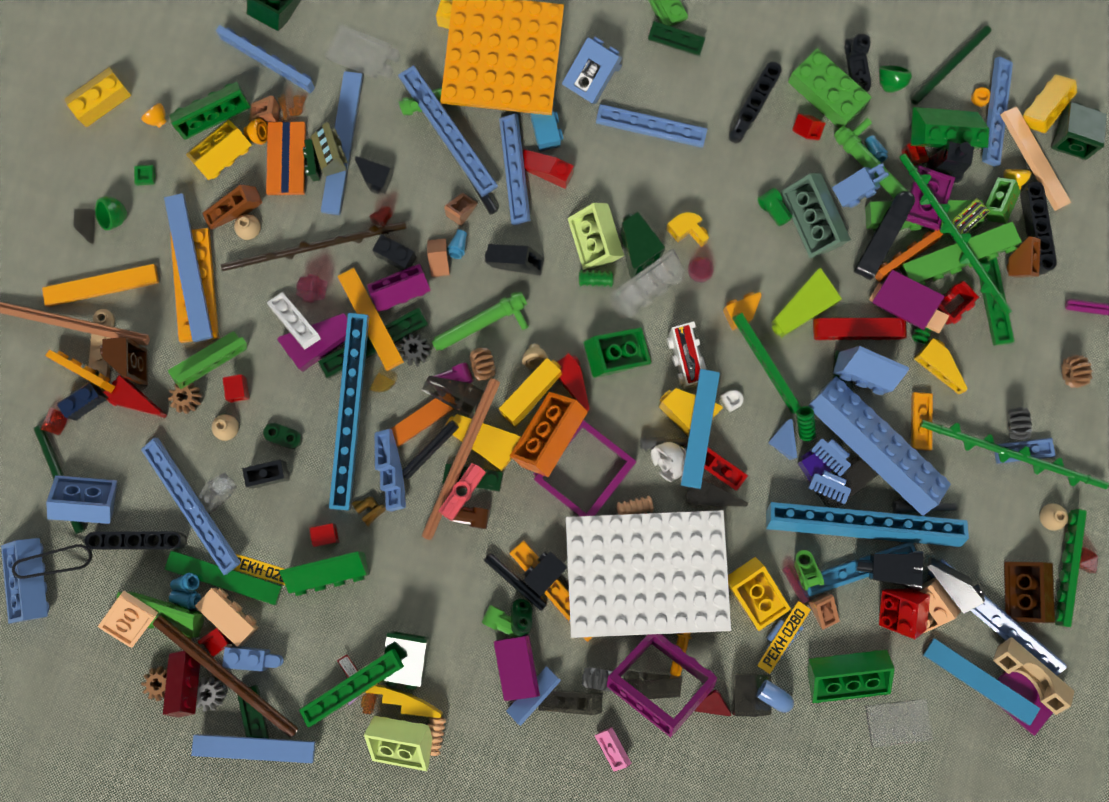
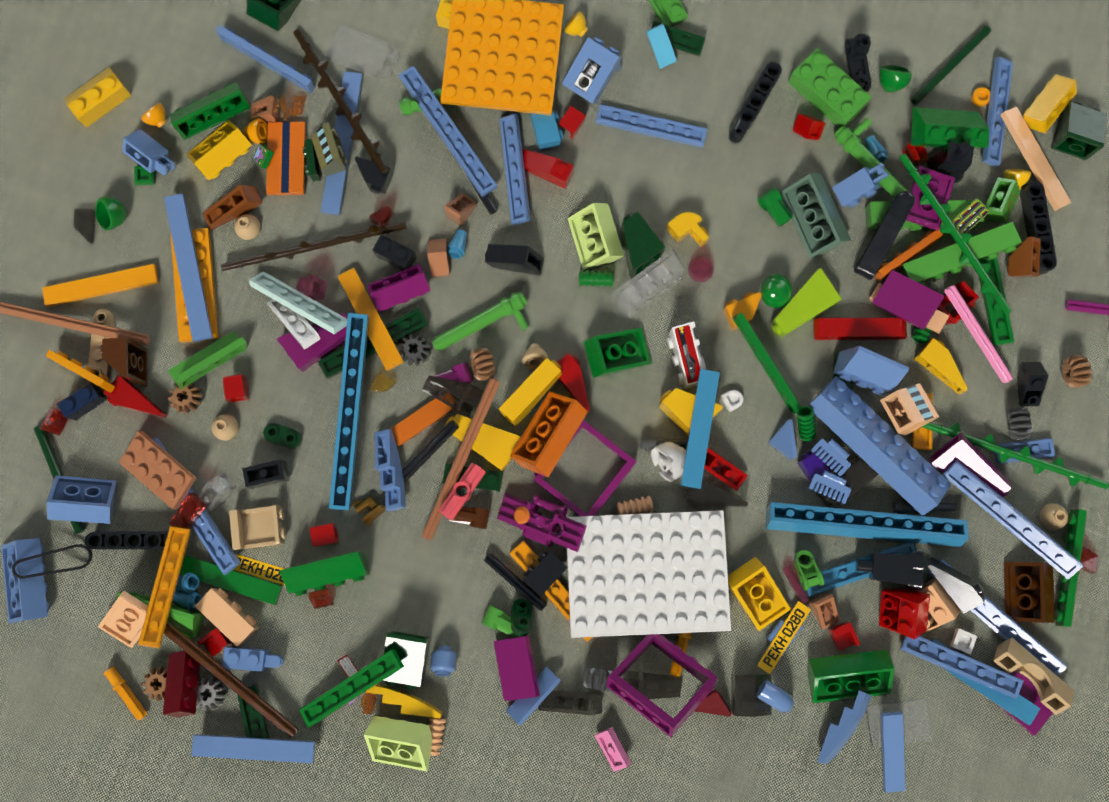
(125, 693): none -> light orange axle
(147, 152): none -> medium blue brick
(157, 470): none -> nougat plate
(164, 587): none -> light orange tile
(188, 512): none -> clear red plate
(257, 527): none -> tan panel
(263, 156): none -> green tile
(298, 302): none -> light aqua plate
(321, 598): none -> clear red tile
(343, 109): none -> dark brown plant
(443, 661): none -> medium blue head
(540, 528): none -> magenta piece
(572, 121): none -> red panel
(576, 25): none -> yellow brick
(661, 46): none -> medium azure slope
(776, 291): none -> green hat
(839, 734): none -> medium blue slope
(844, 636): none -> red panel
(893, 752): none -> medium blue tile
(909, 409): none -> light nougat slope
(963, 641): none -> white plate
(963, 665): none -> medium blue tile
(966, 453): none -> slope
(978, 334): none -> bright pink axle
(1013, 519): none -> medium blue tile
(1031, 383): none -> black slope

